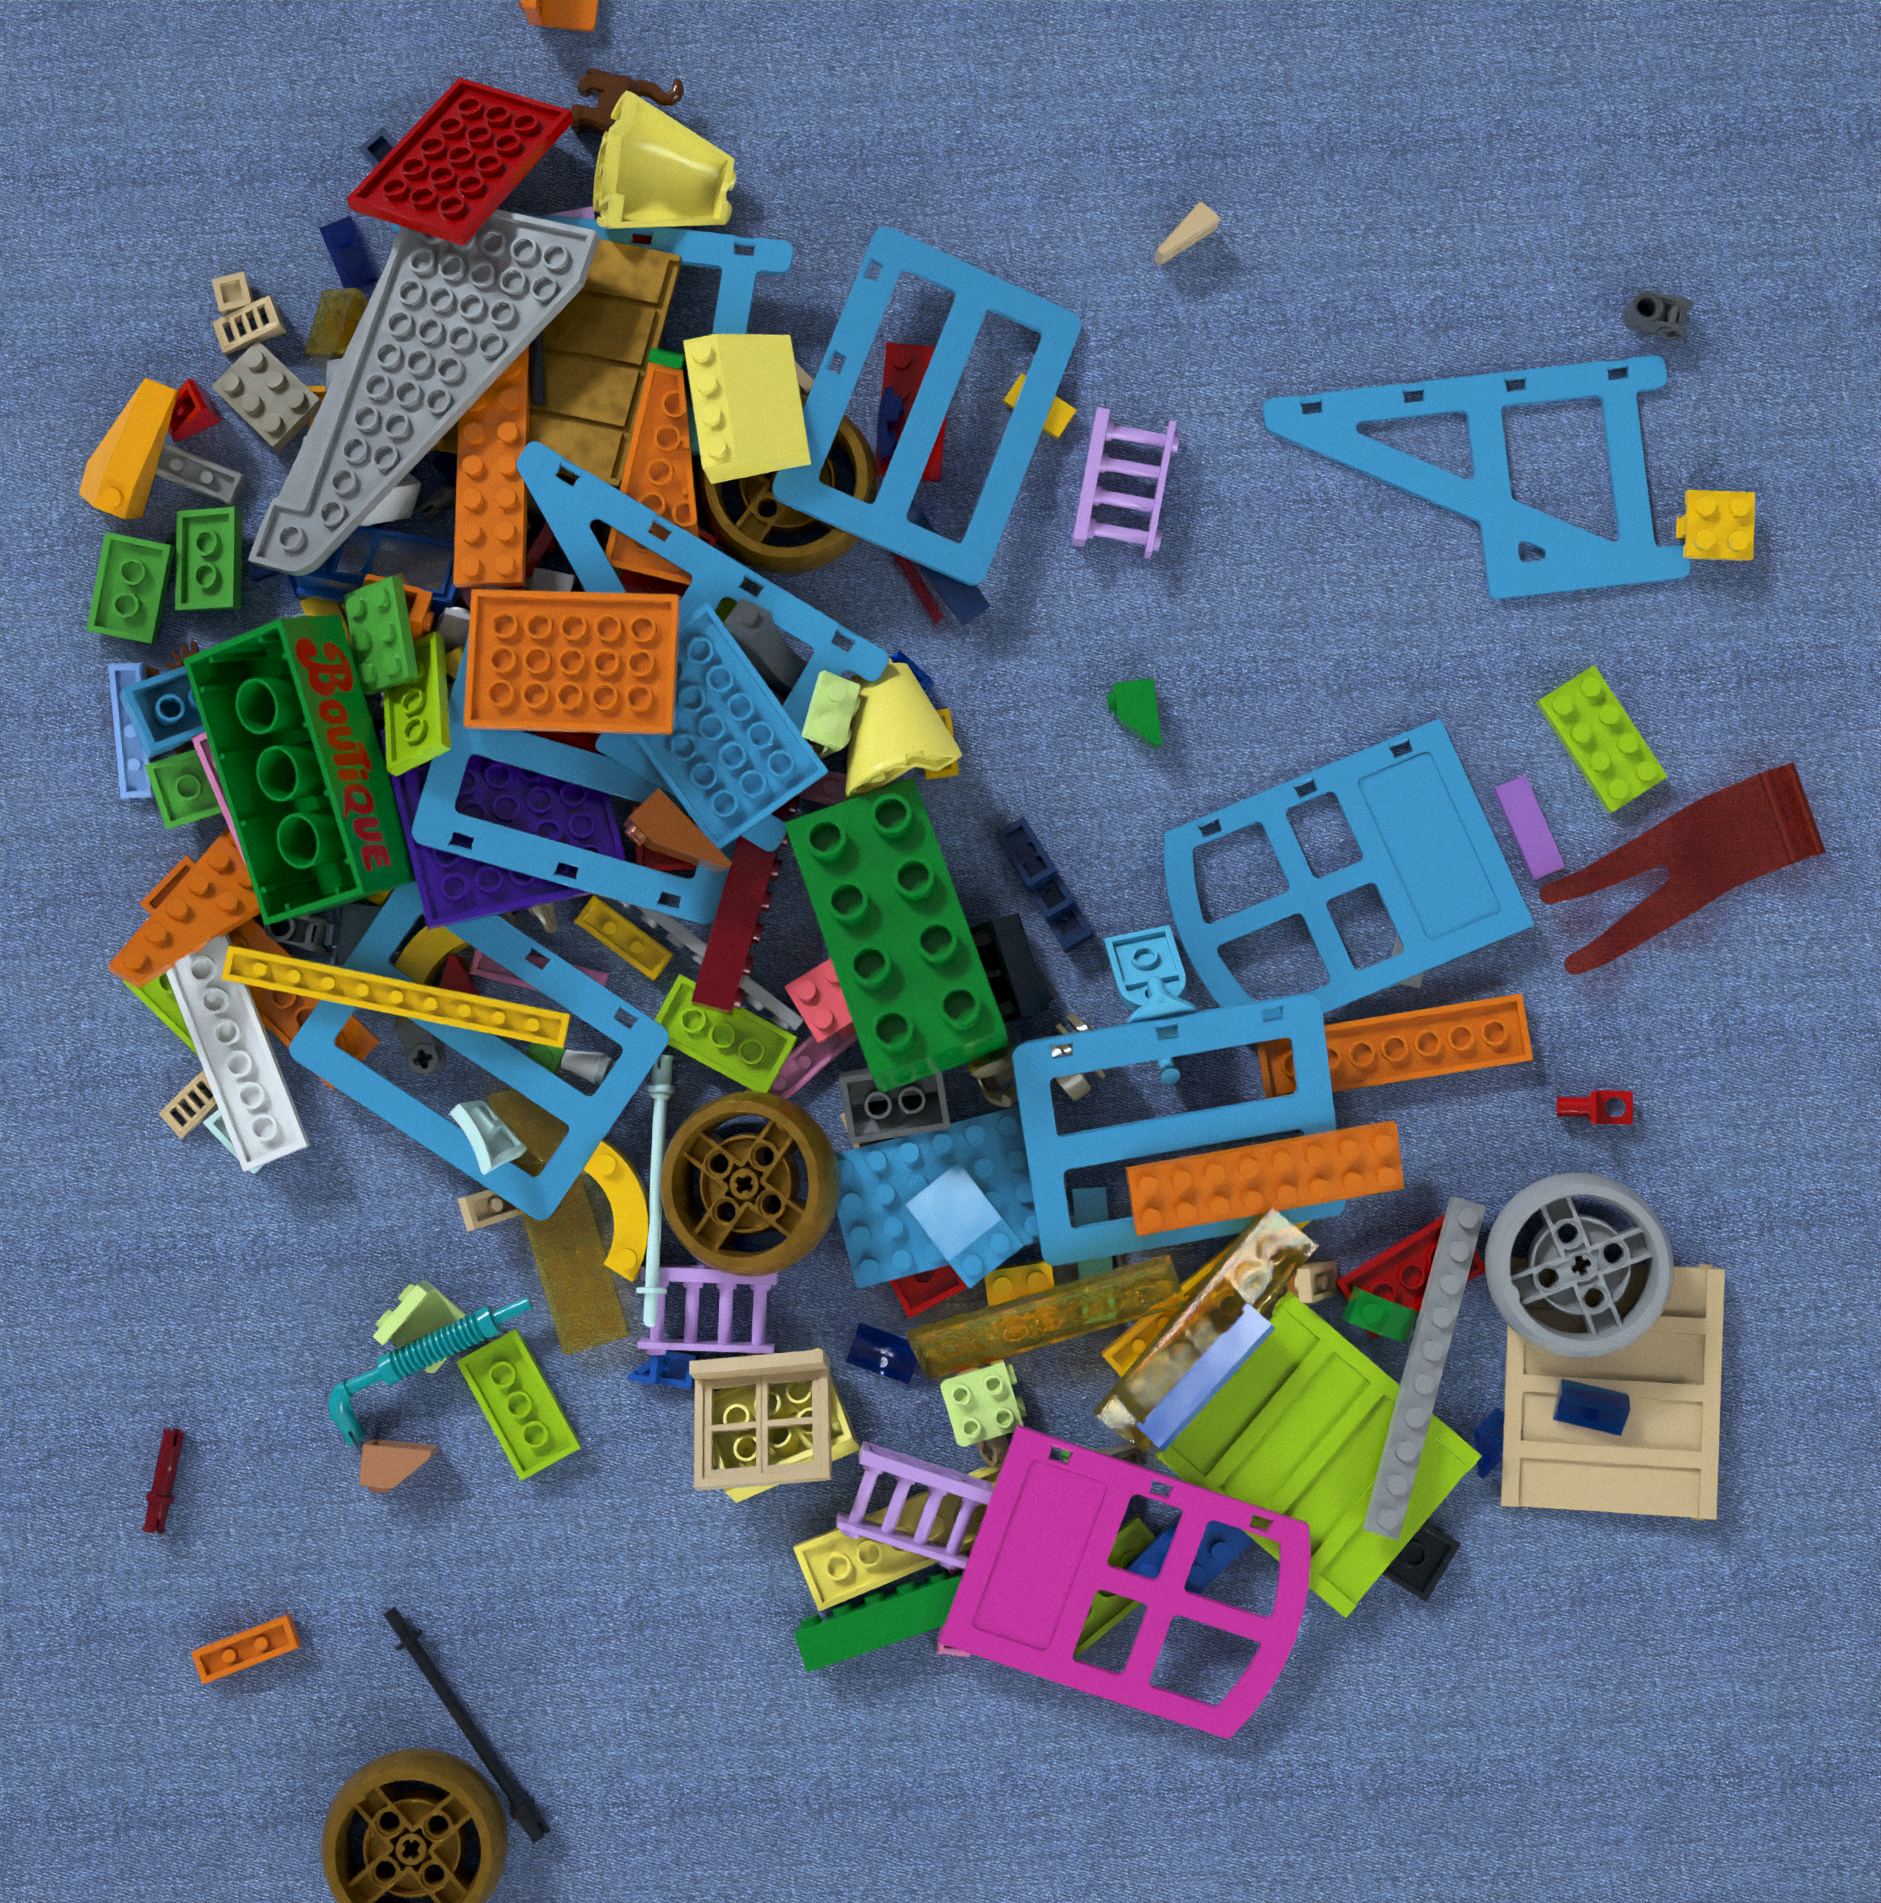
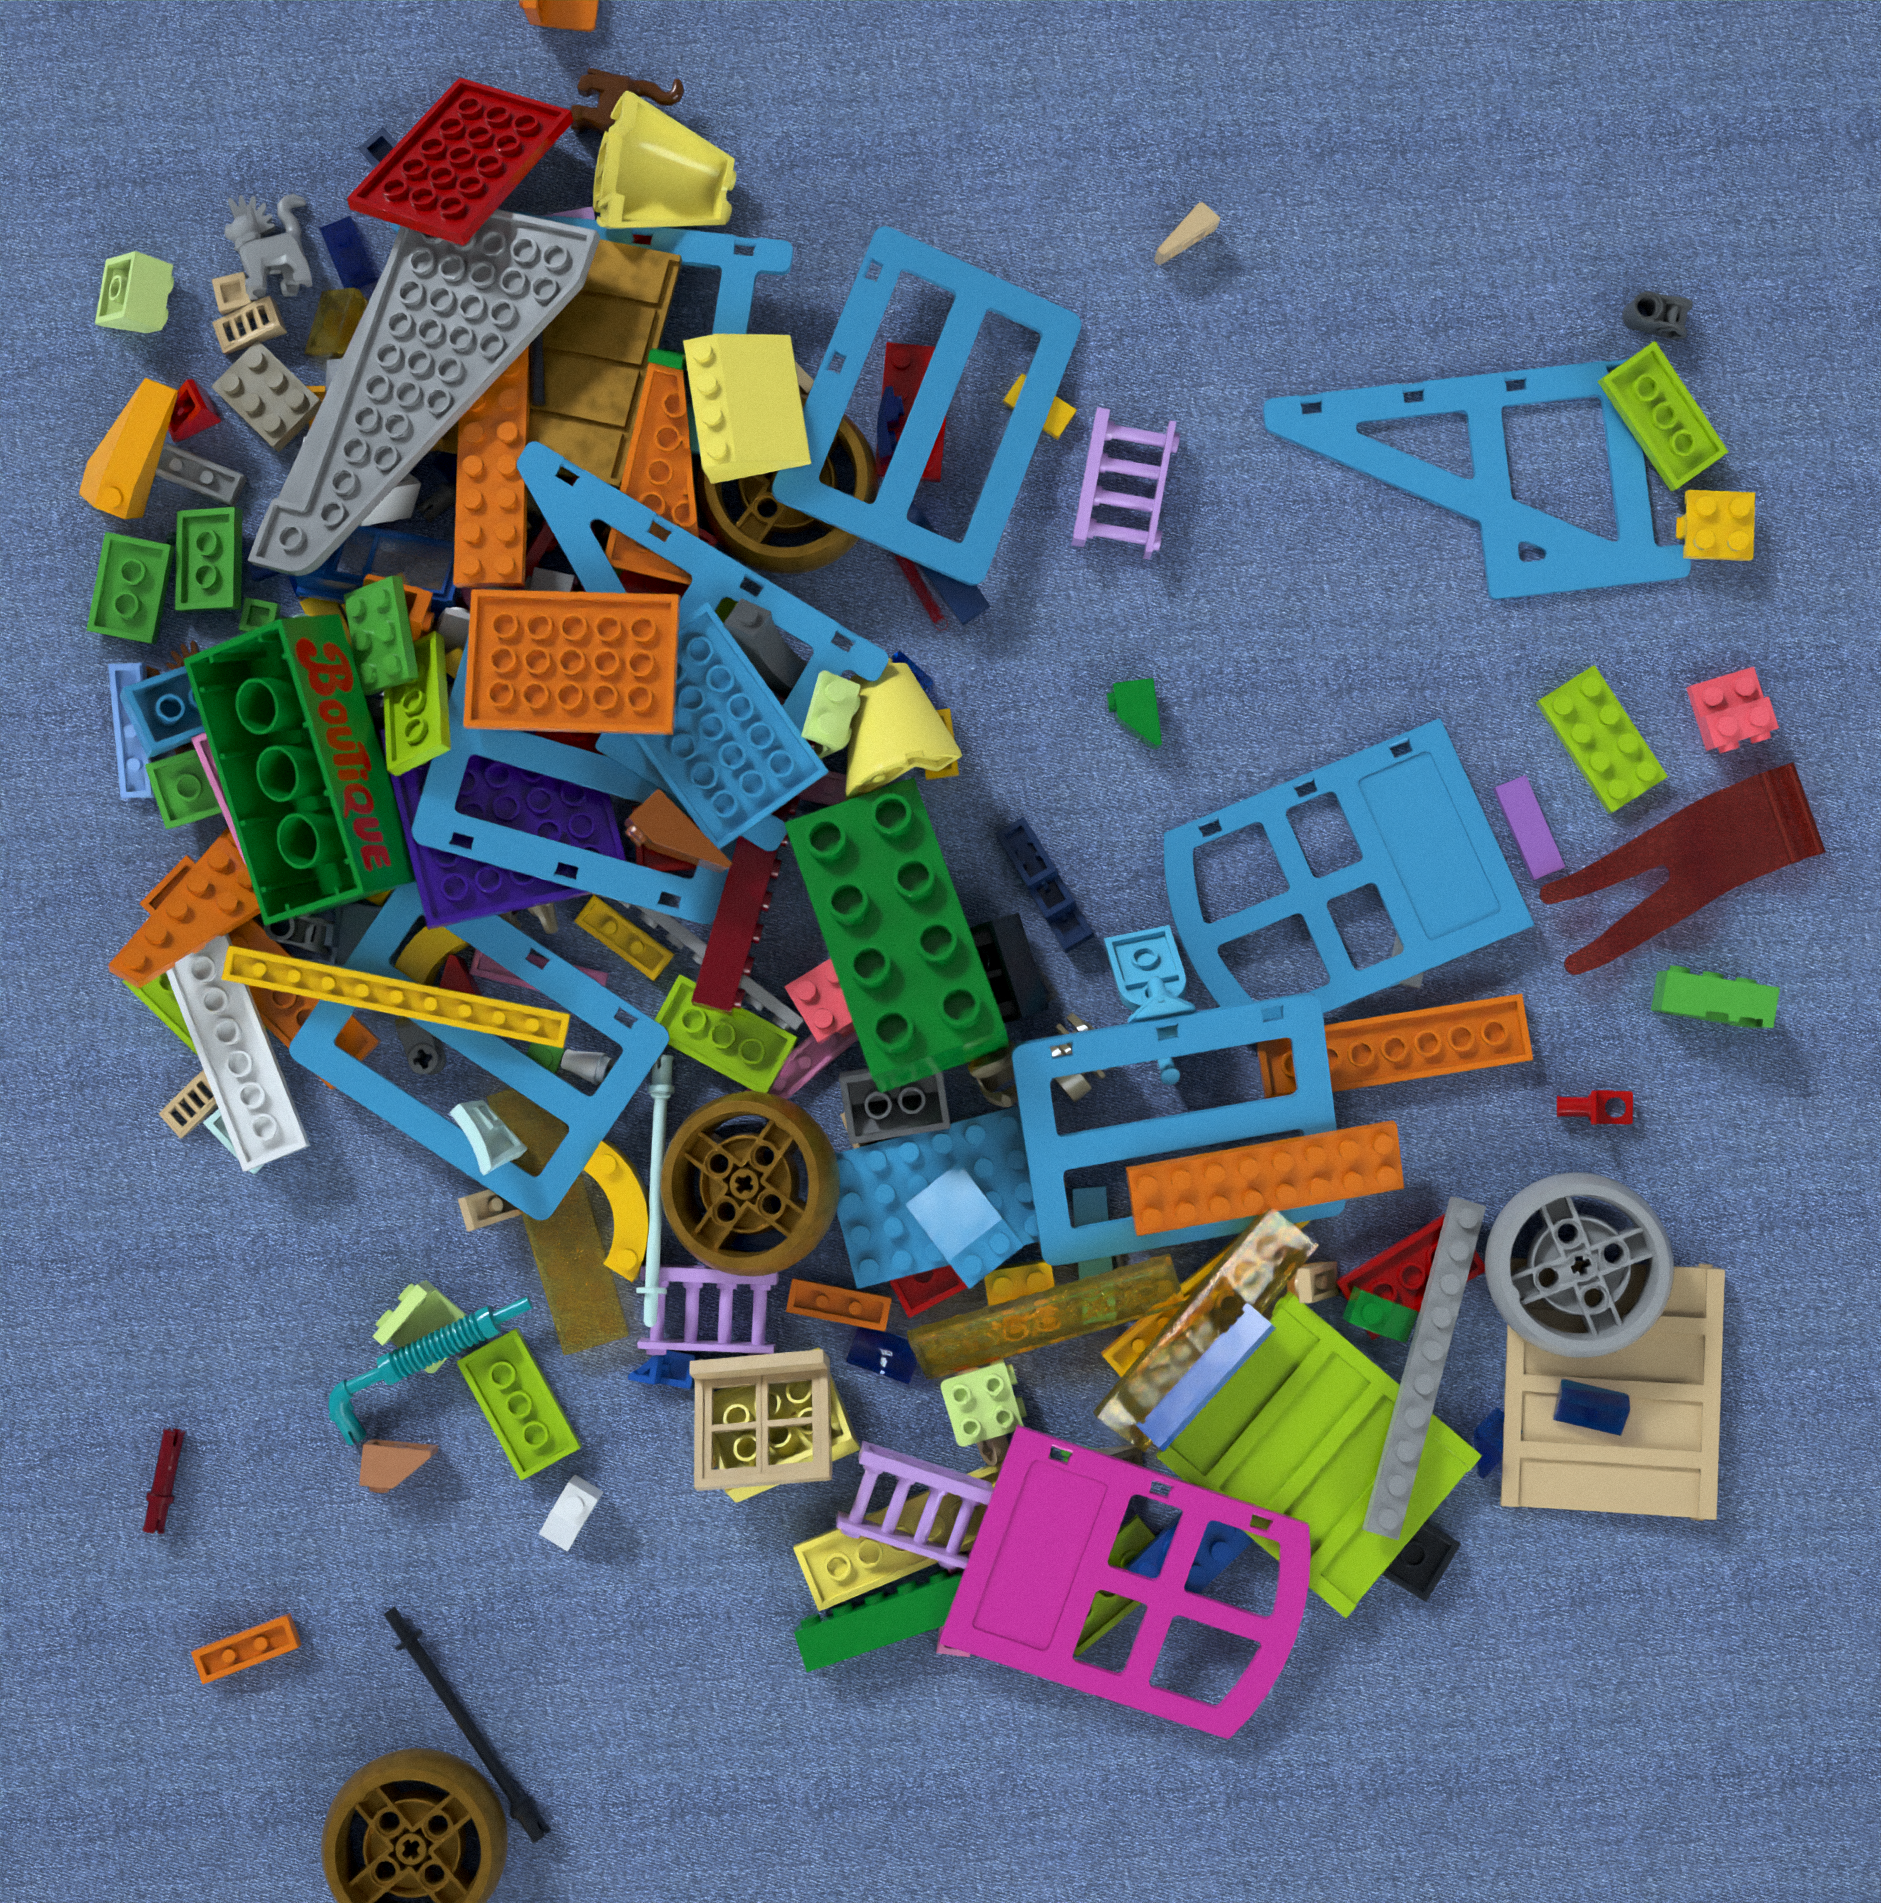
(135, 293): none -> yellowish green slope
(257, 614): none -> bright green plate
(272, 254): none -> light grey animal
(570, 1512): none -> white slope
(838, 1304): none -> orange plate
(1663, 416): none -> lime plate
(1714, 998): none -> bright green wedge
(1732, 710): none -> coral plate

